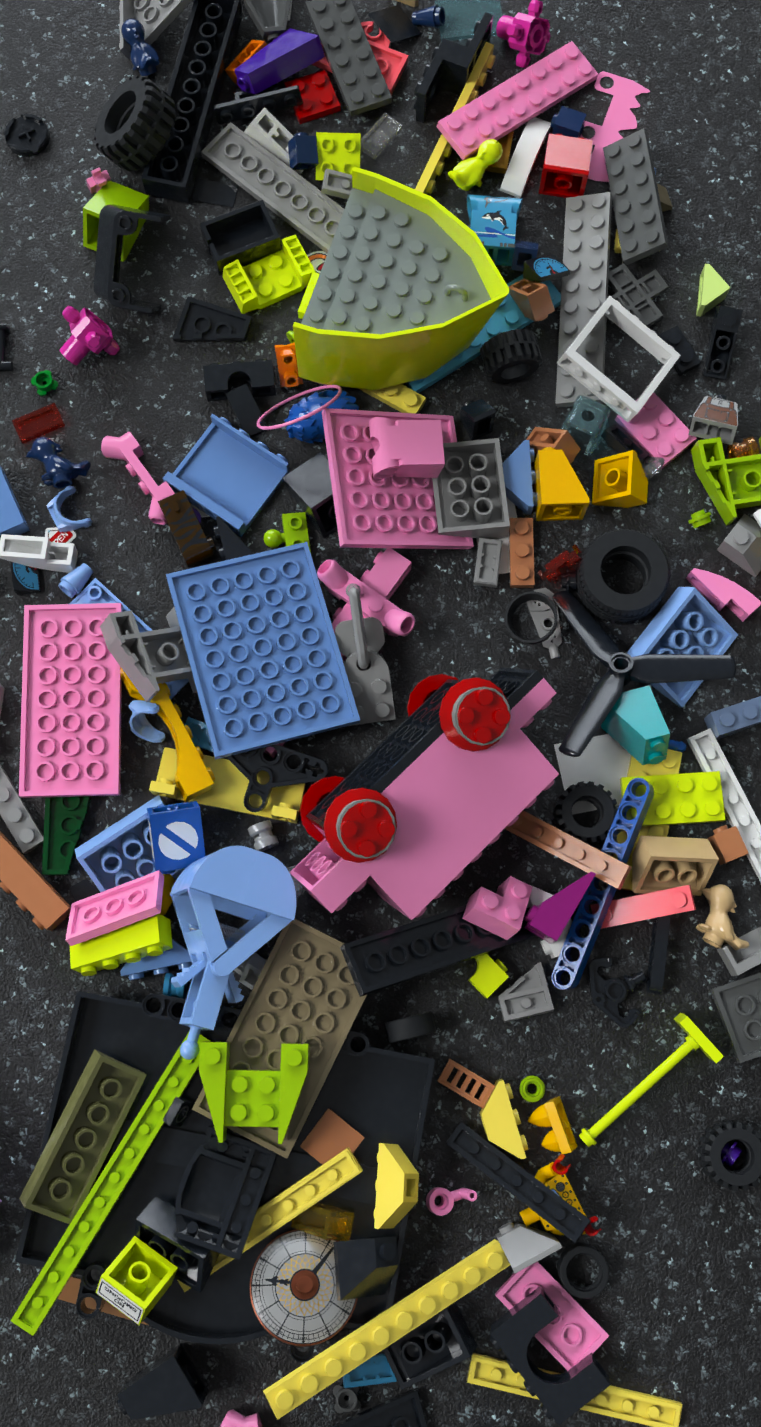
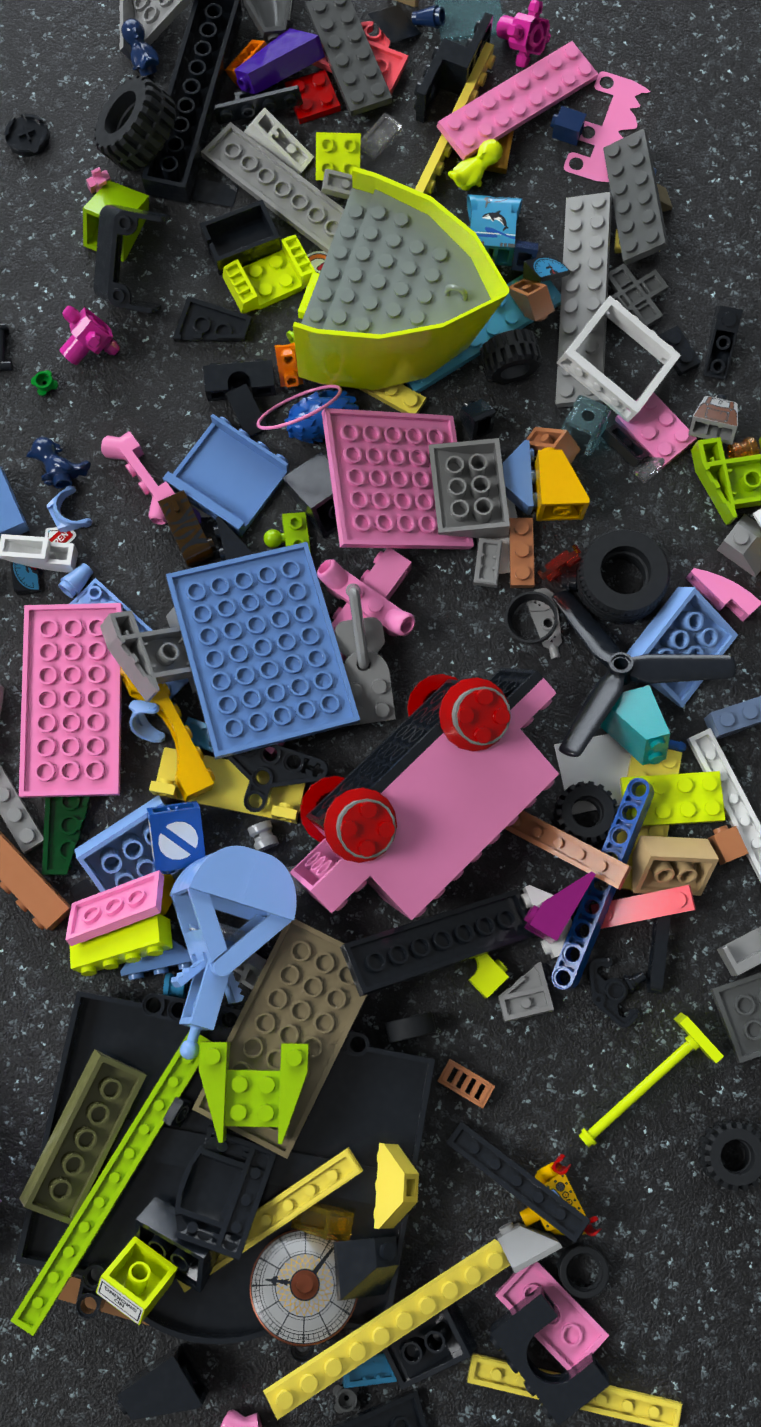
(38, 423): clear red tile -> none
(303, 152): dark blue brick -> none
(330, 1138): nougat sticker -> none
(406, 448): bright pink piece -> none
(447, 1199): bright pink plate -> none
(499, 911): bright pink brick -> none
(501, 1121): light yellow slope -> none
(525, 156): white slope -> none
(540, 1088): lime plate -> none
(553, 1115): yellow tile -> none
(565, 166): slope -> none
(619, 481): yellow slope -> none
(700, 518): lime plate -> none
(711, 290): yellowish green slope -> none
(718, 926): tan animal -> none
(730, 1154): dark purple plate -> none

